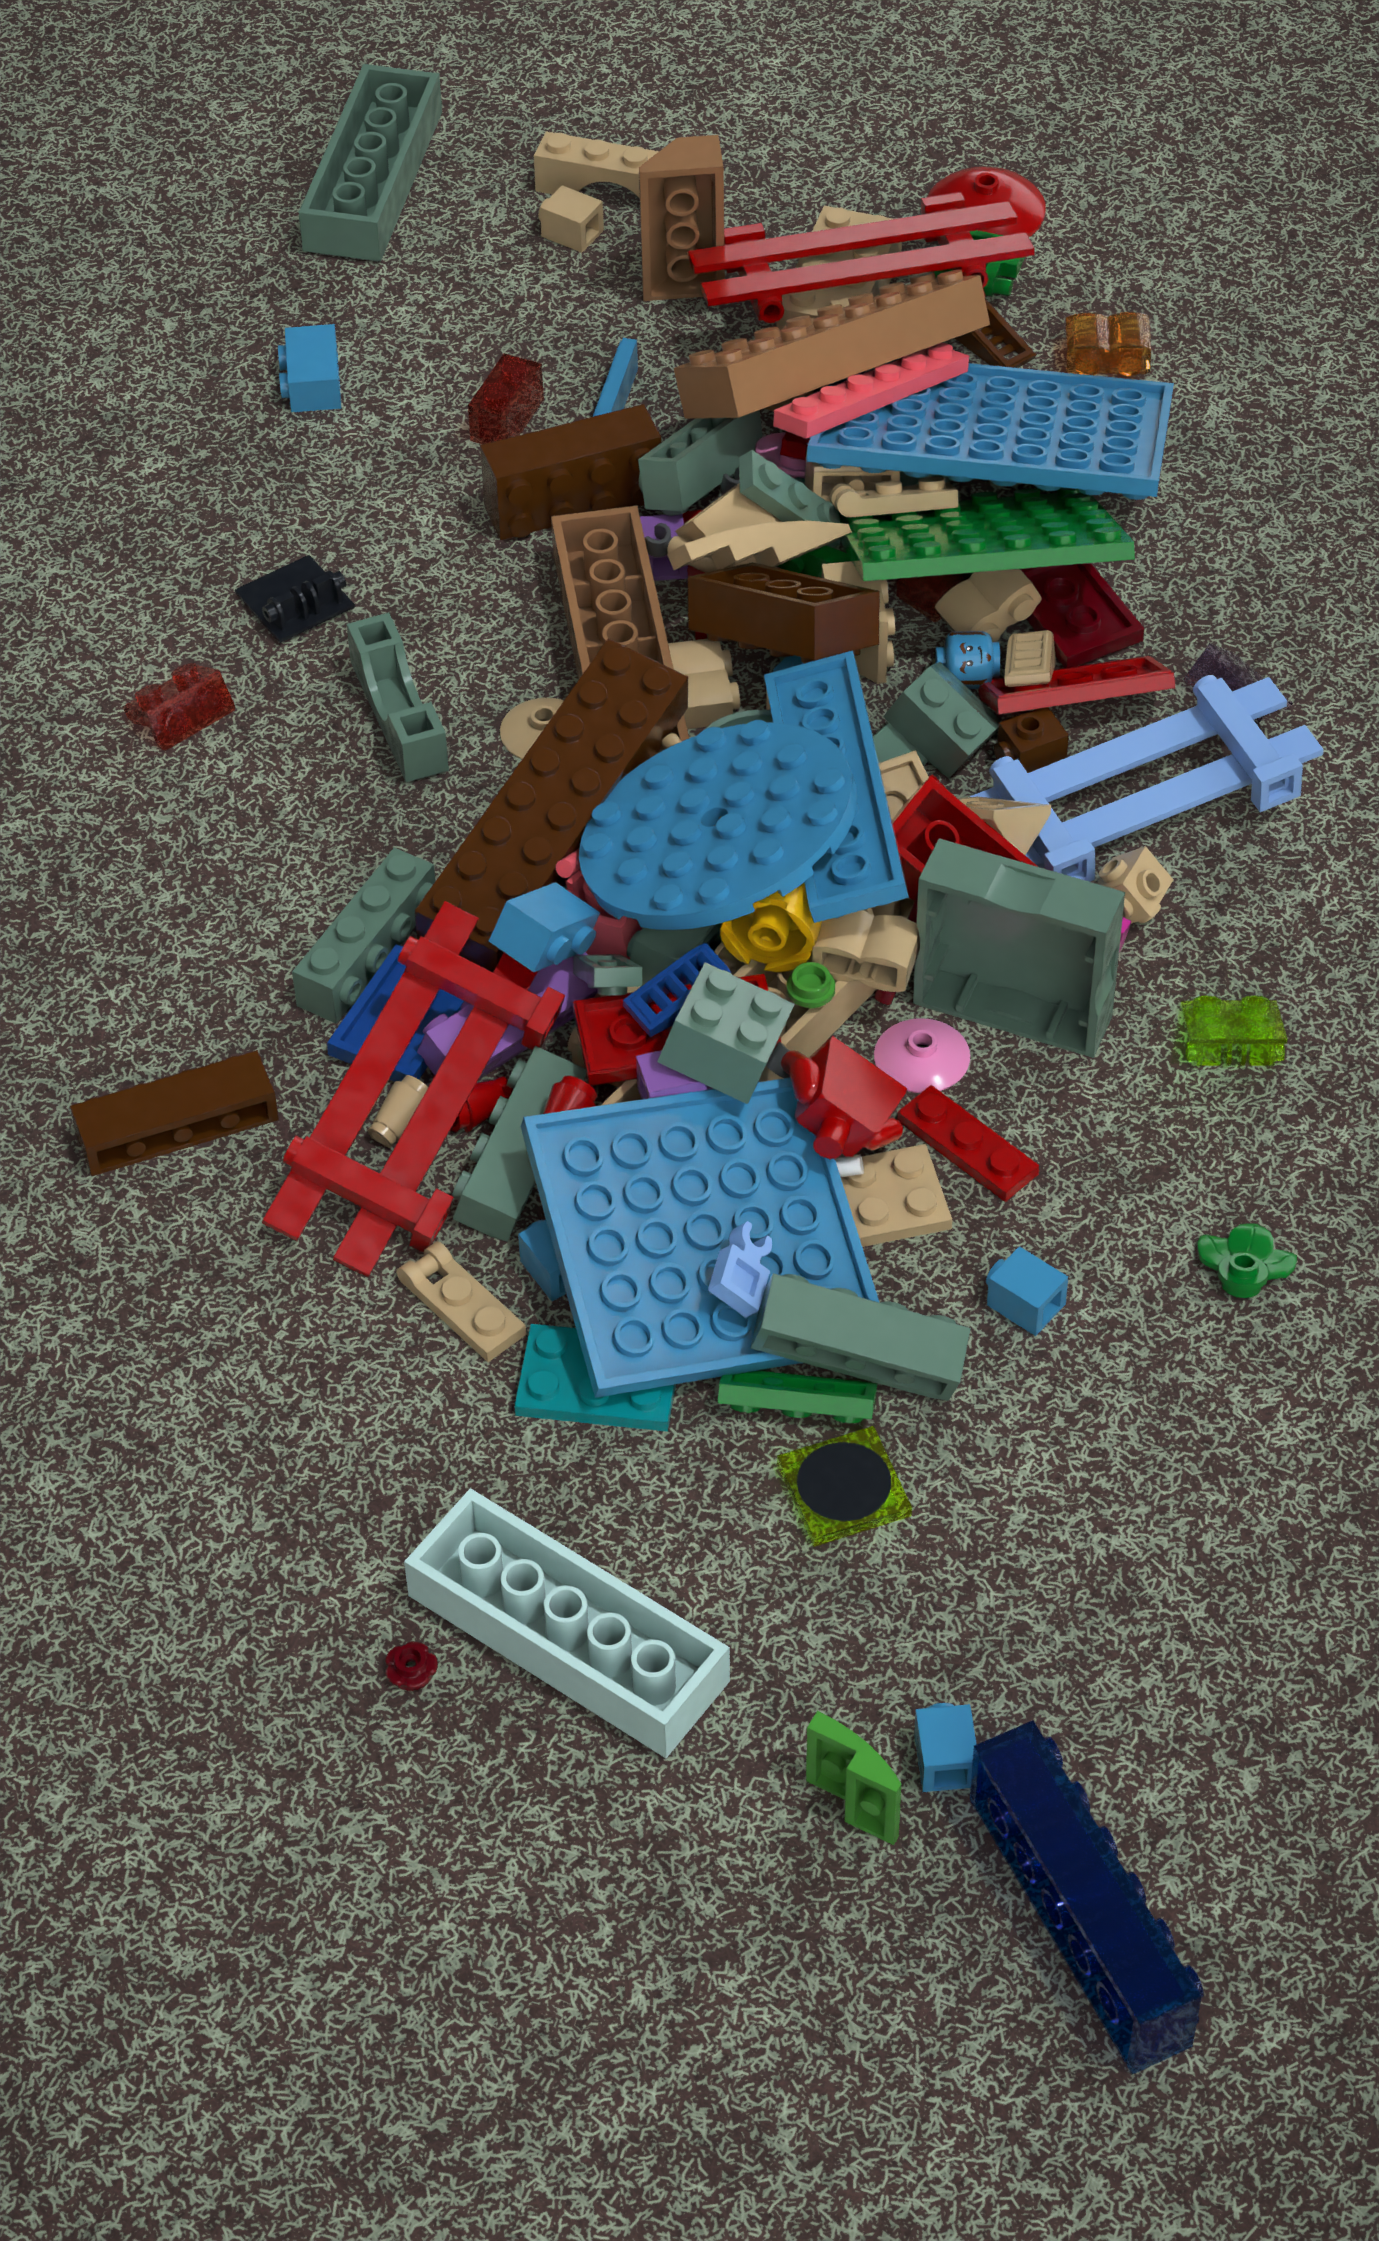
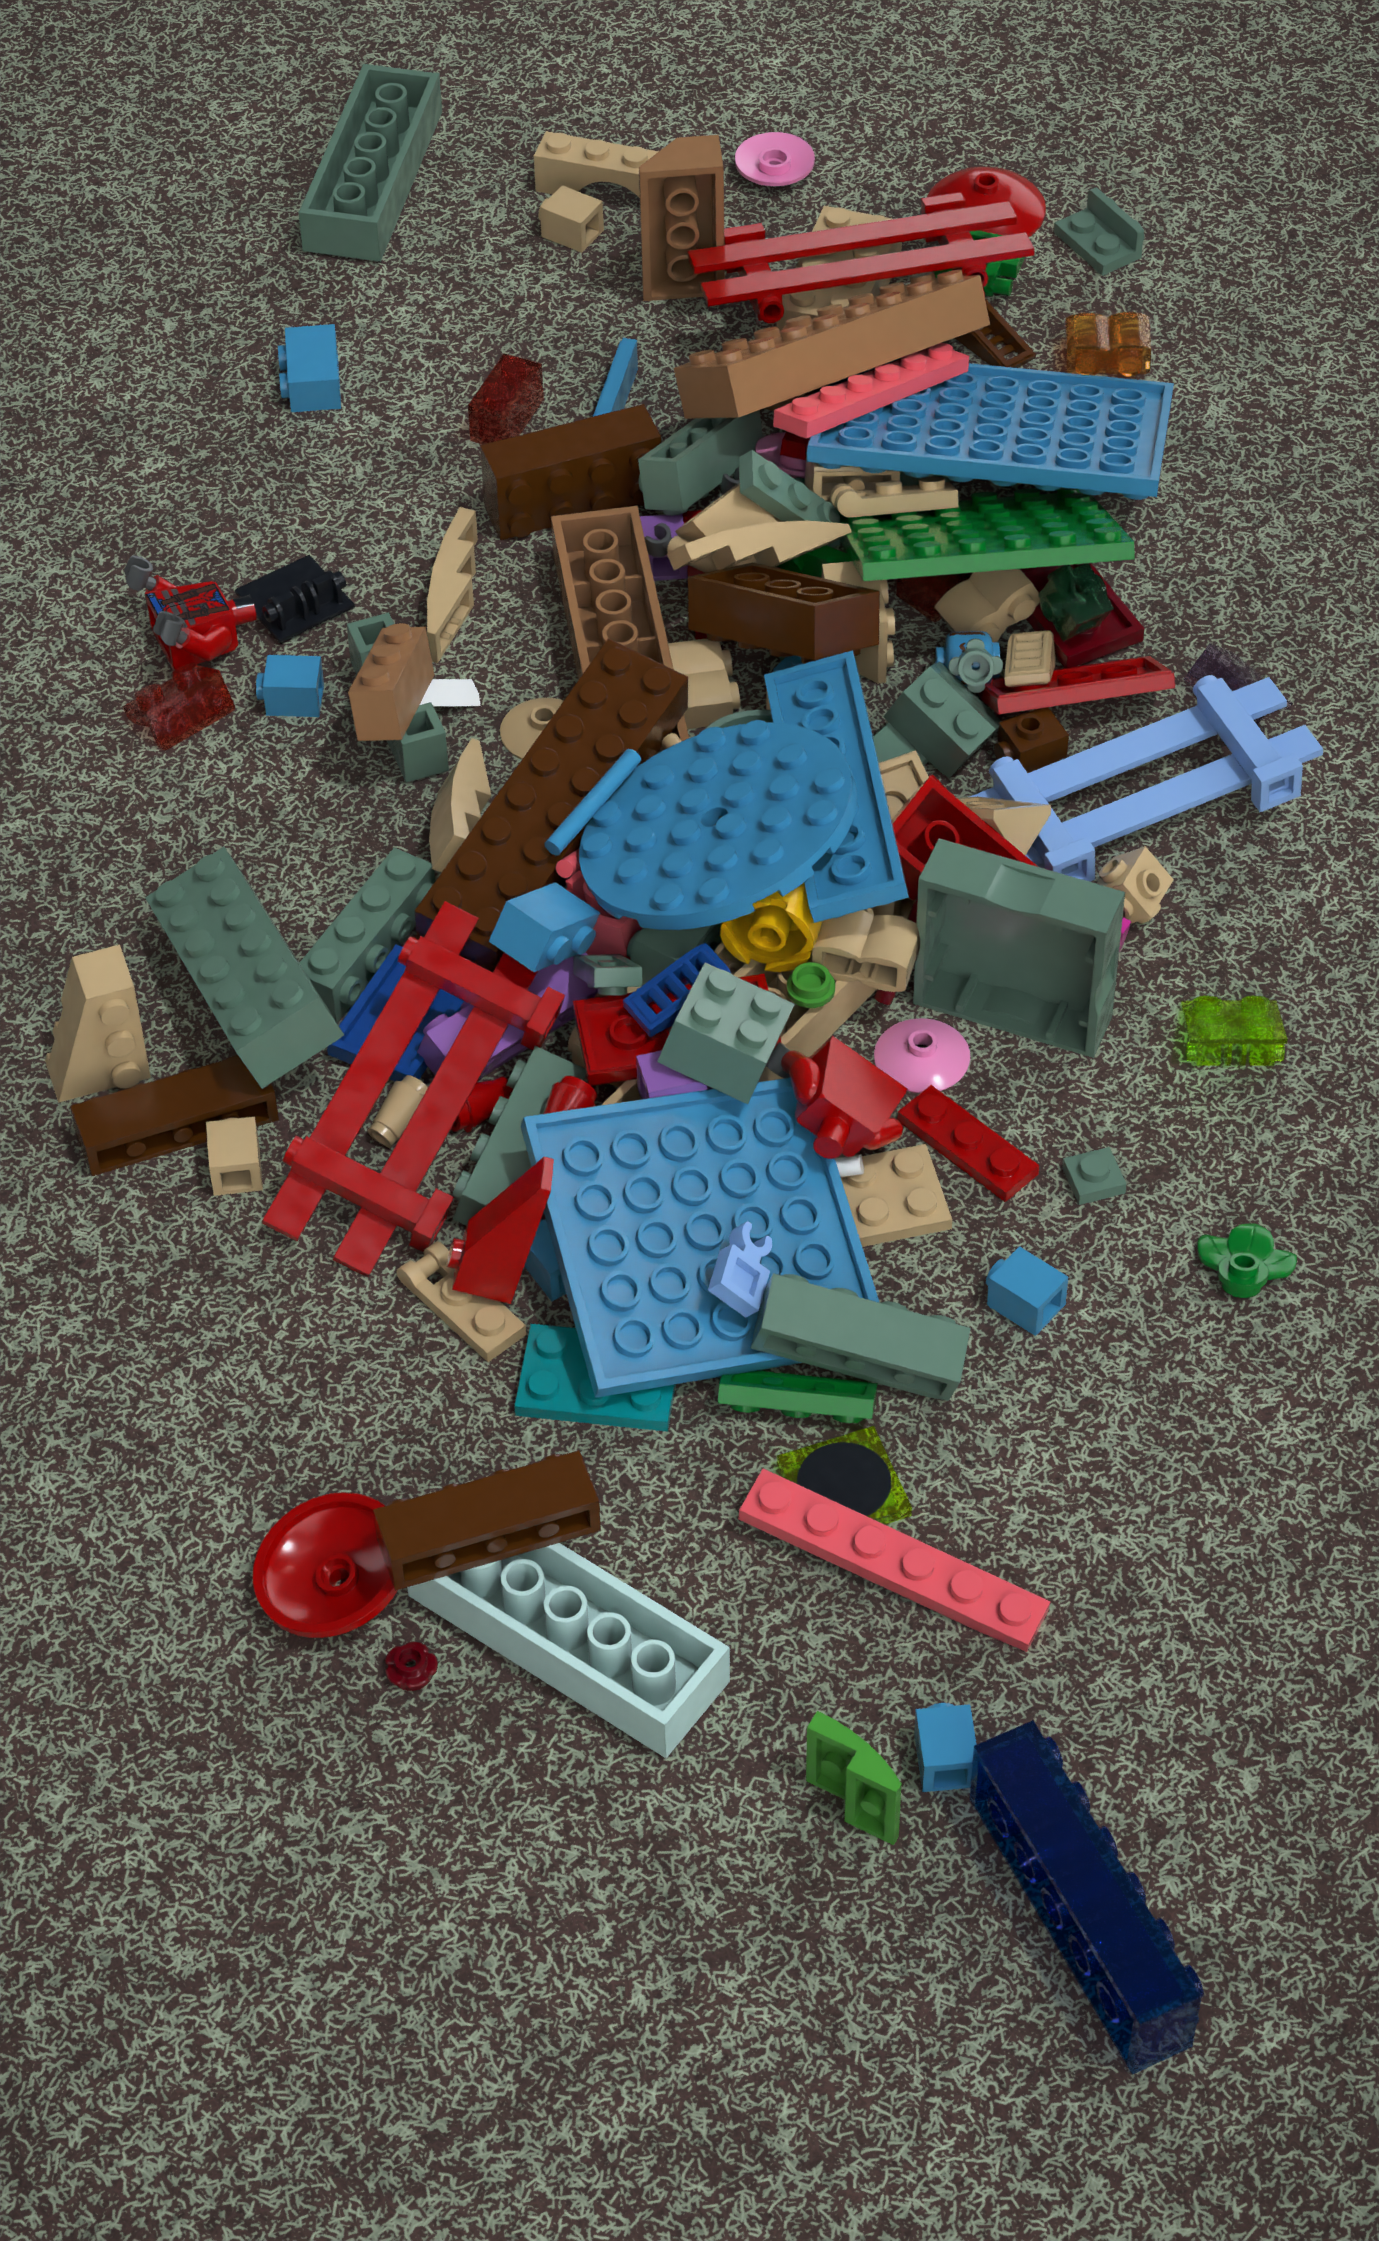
(99, 1028): none -> tan wedge
(189, 620): none -> torso
(234, 1156): none -> tan brick
(243, 967): none -> sand green brick
(291, 685): none -> dark azure brick
(310, 1553): none -> red dish
(391, 683): none -> medium nougat brick
(451, 582): none -> tan slope
(451, 693): none -> white sticker
(458, 805): none -> tan slope
(487, 1519): none -> reddish brown brick
(500, 1237): none -> red slope
(592, 802): none -> dark azure bar
(774, 159): none -> bright pink dish
(894, 1560): none -> coral plate
(975, 652): none -> sand green plate
(1074, 600): none -> clear green brick
(1094, 1175): none -> sand green plate
(1102, 234): none -> sand green bracket

